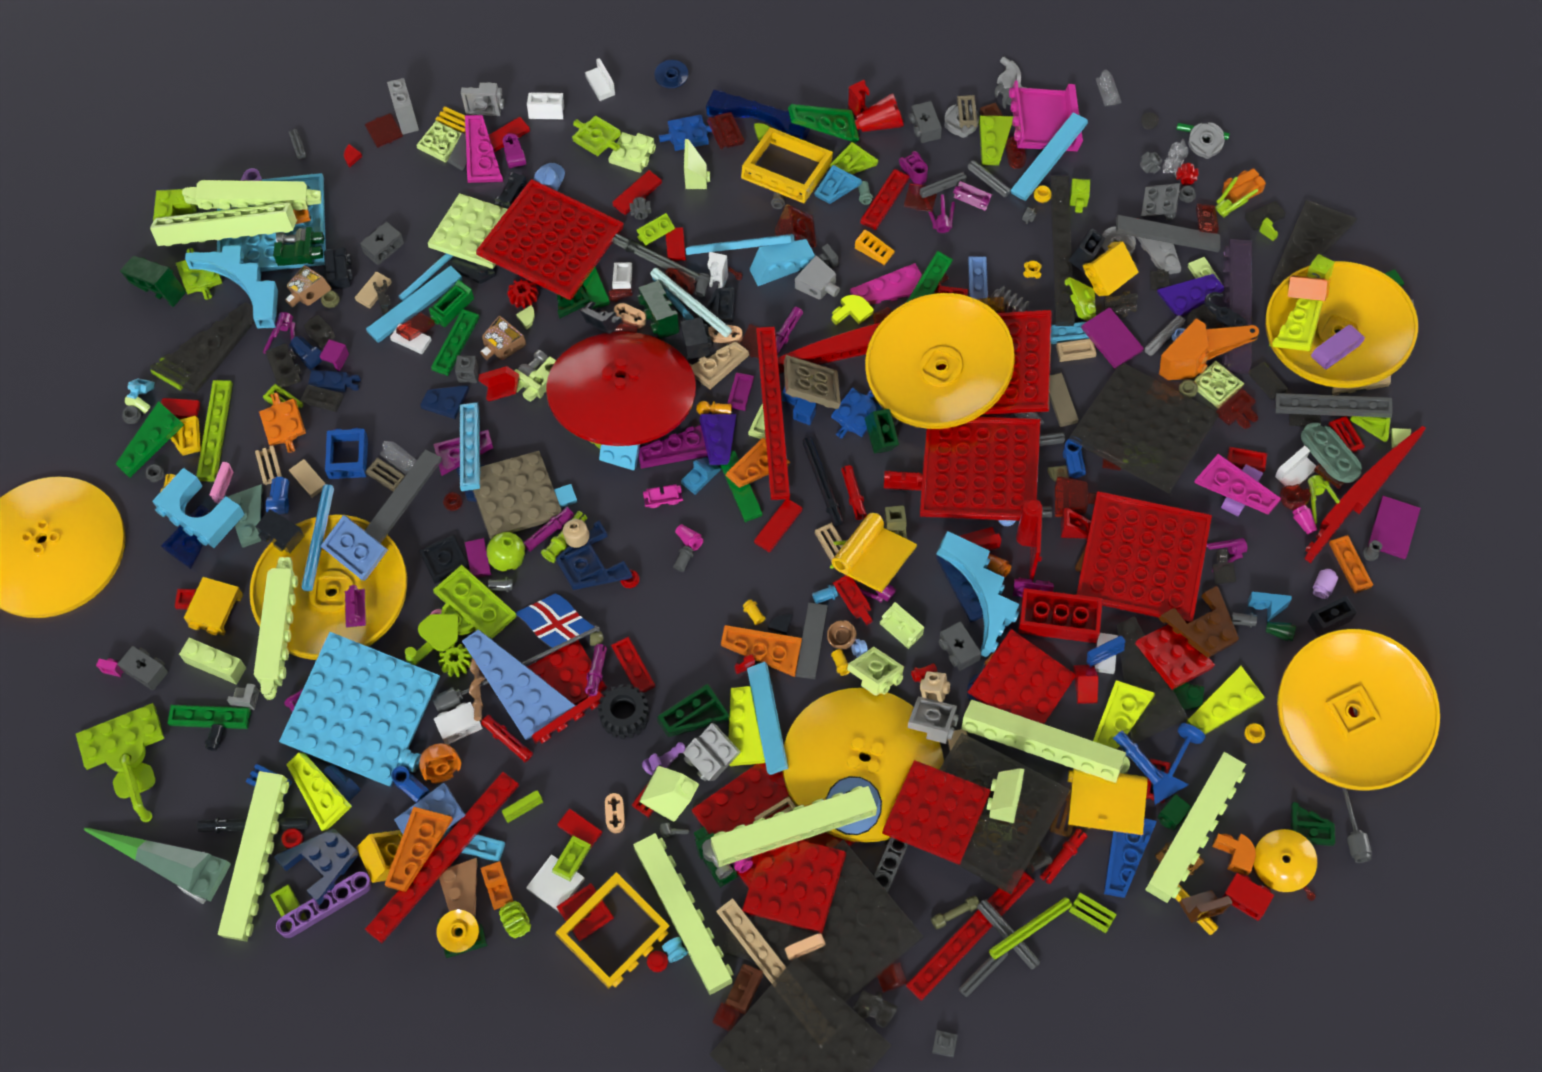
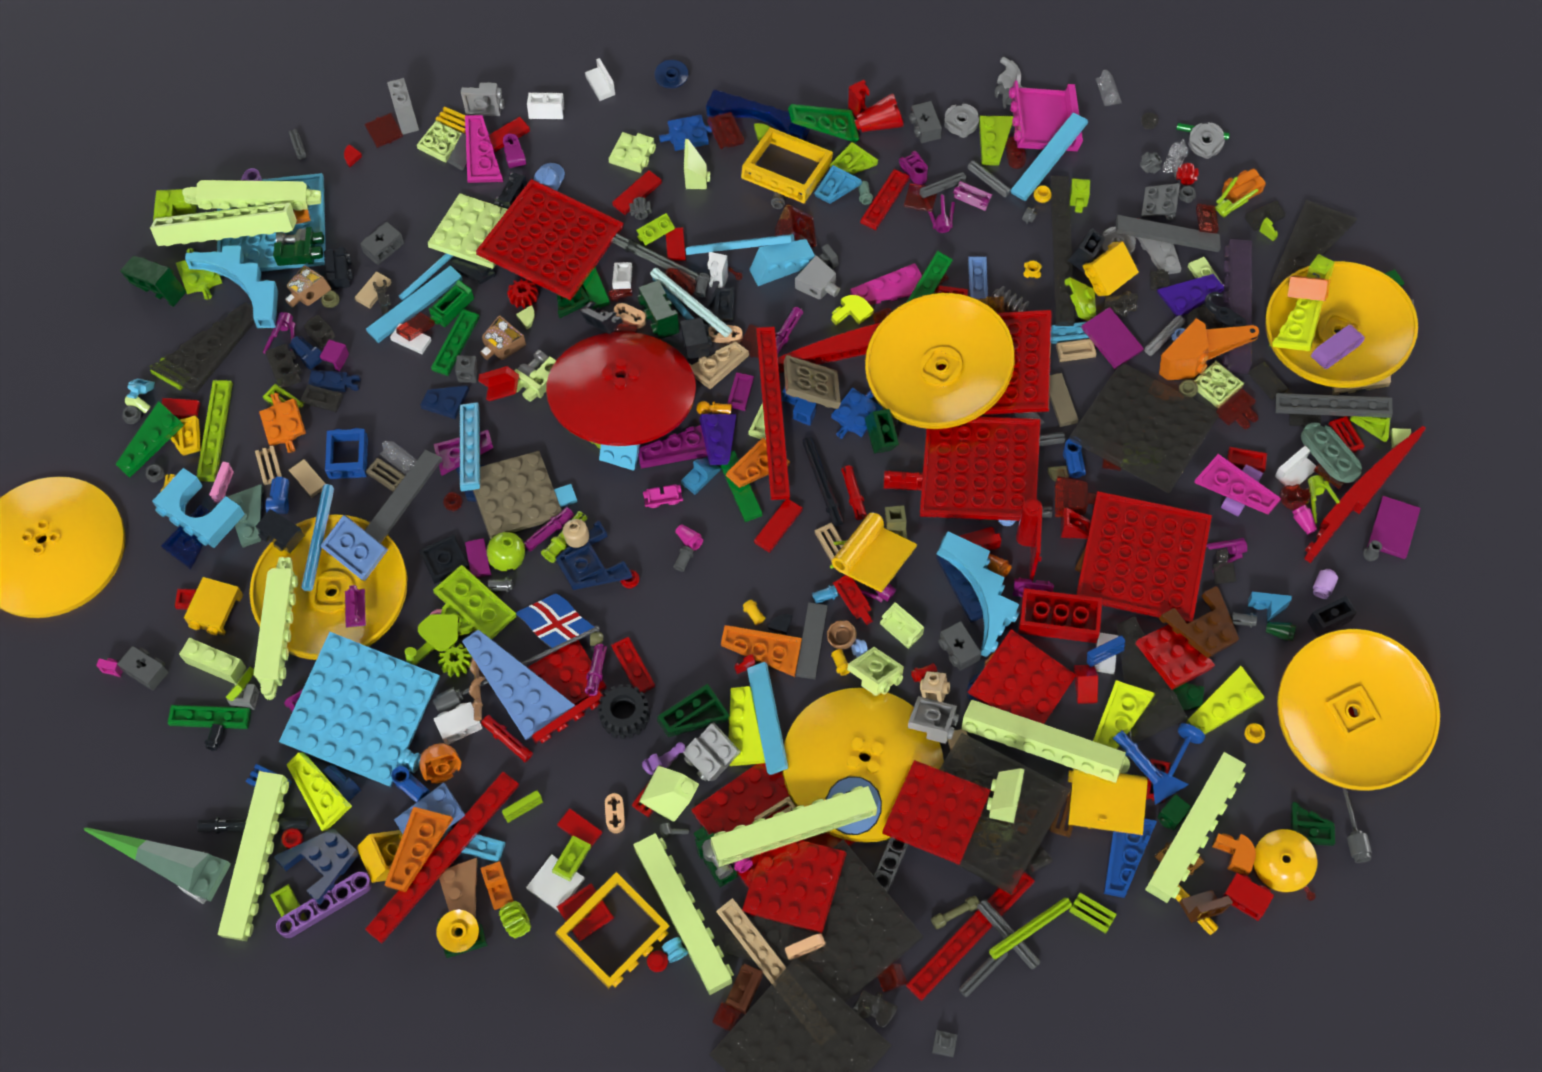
(122, 747): lime plate -> none
(240, 684): none -> lime tile
(596, 135): lime plate -> none
(877, 243): light orange slope -> none
(967, 122): dark tan tile -> none
(990, 110): copper tile -> none
(1069, 849): red pin -> none
(1351, 564): orange tile -> none

